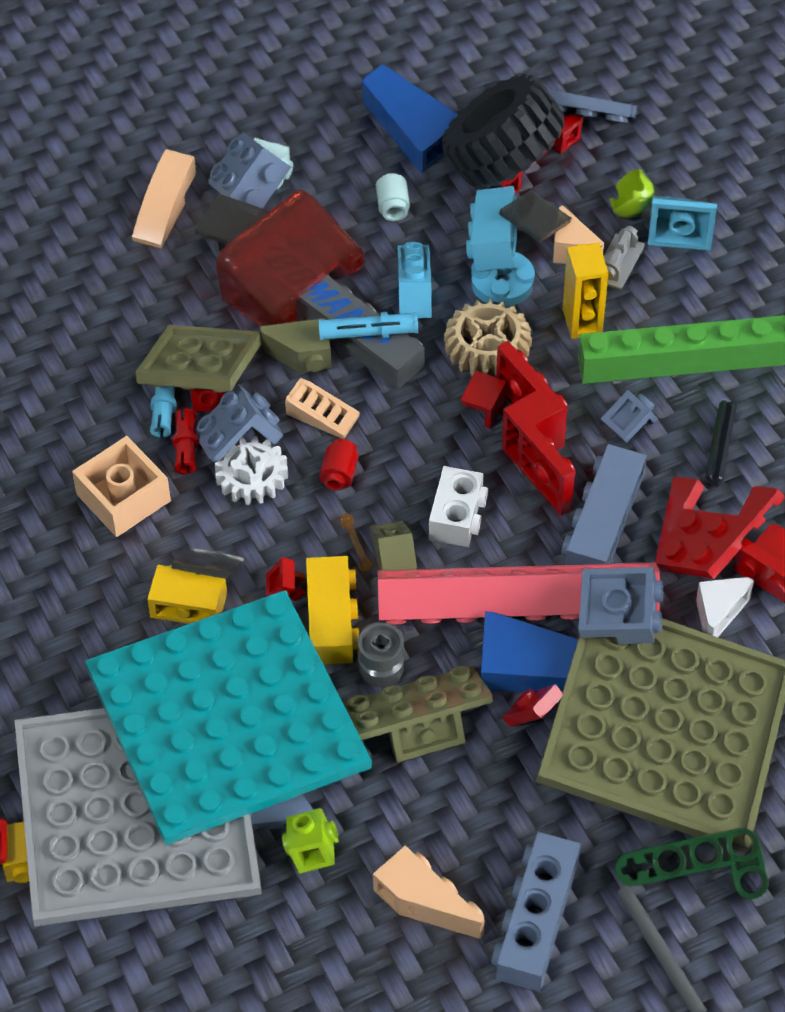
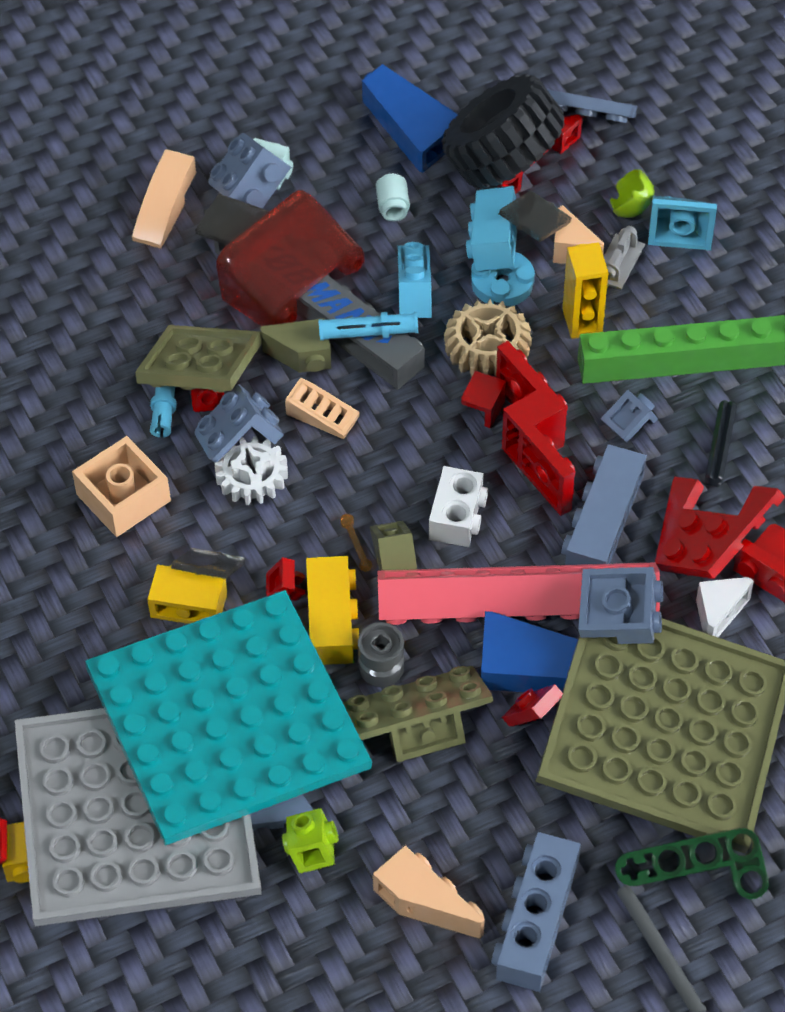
(185, 441): red pin -> none
(339, 464): red brick -> none

